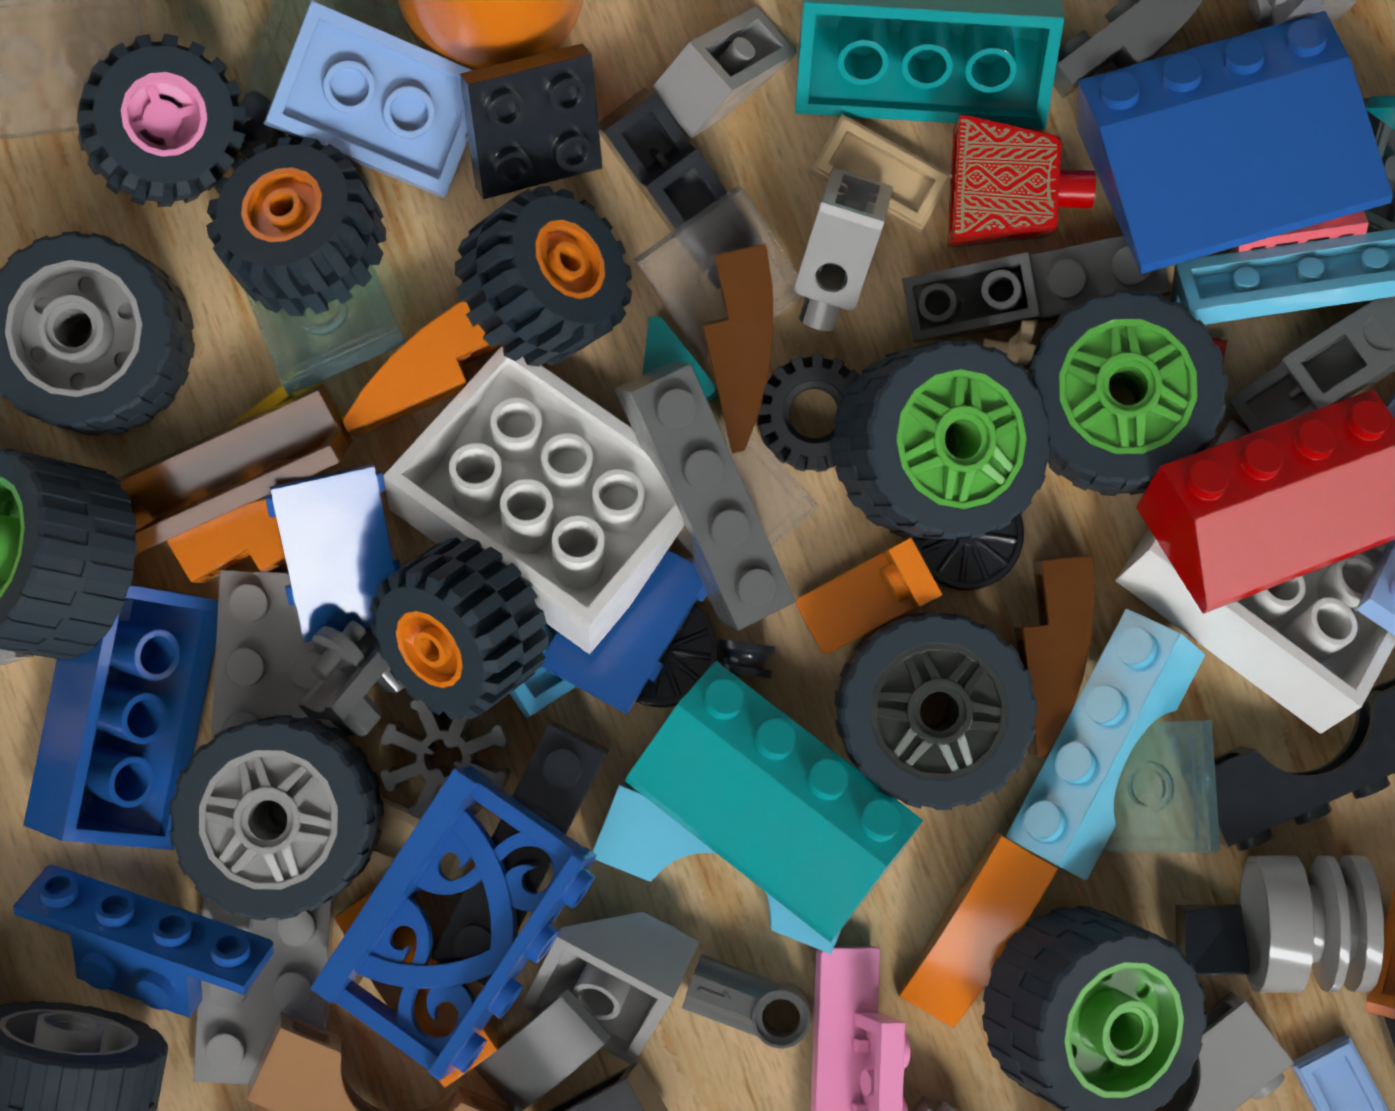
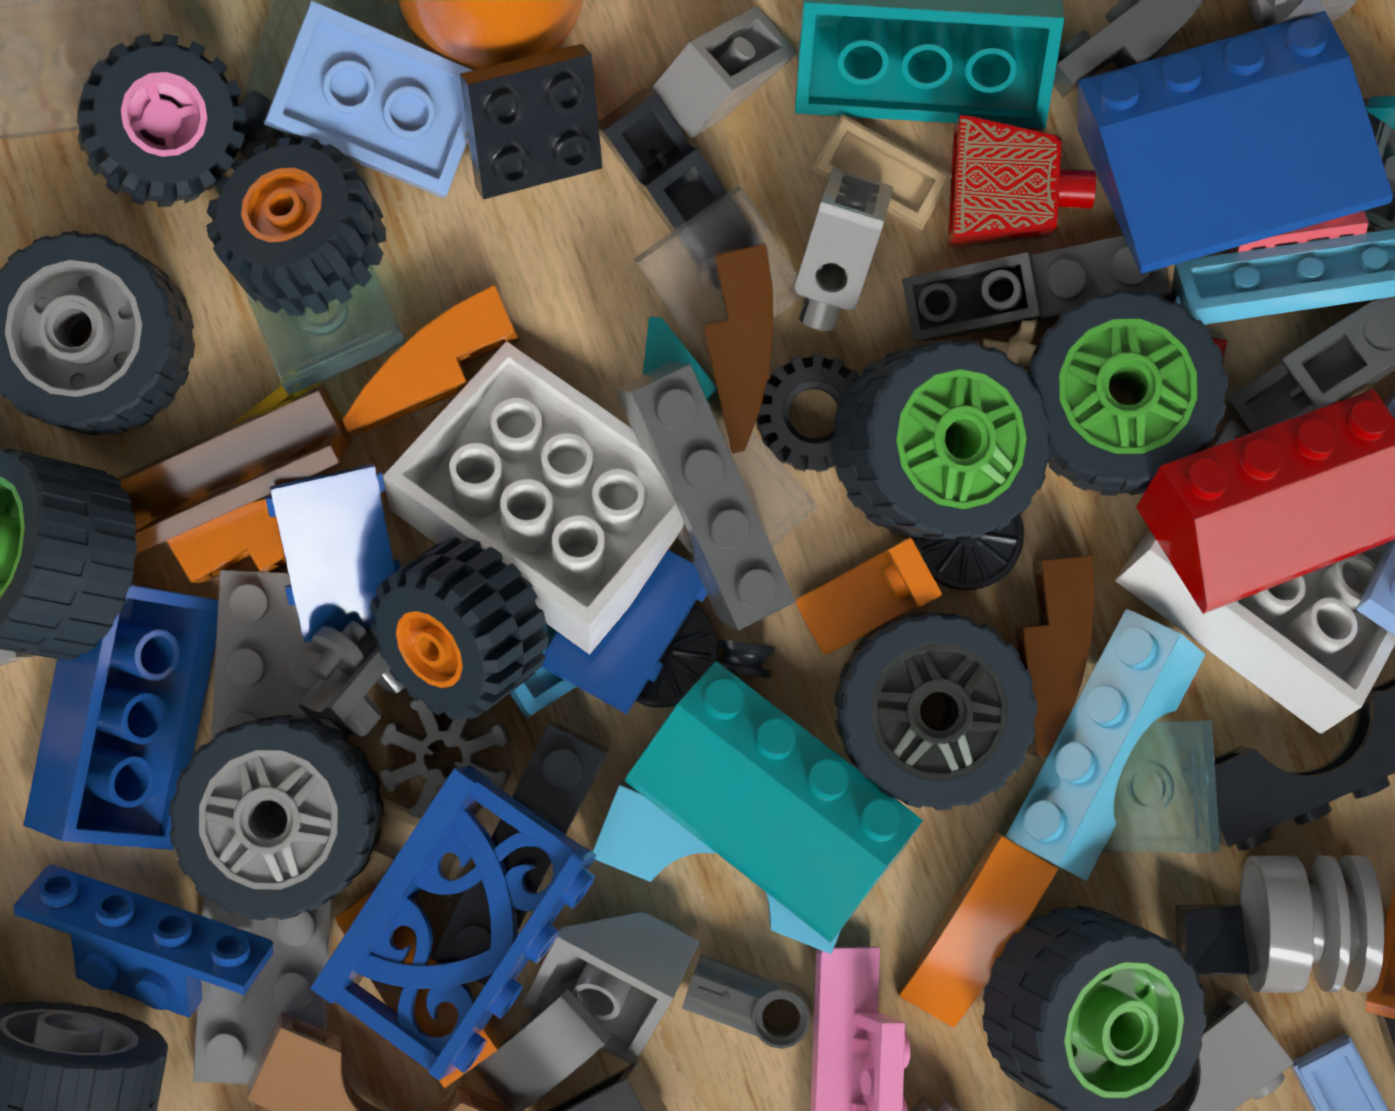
(543, 276): black wheel -> none

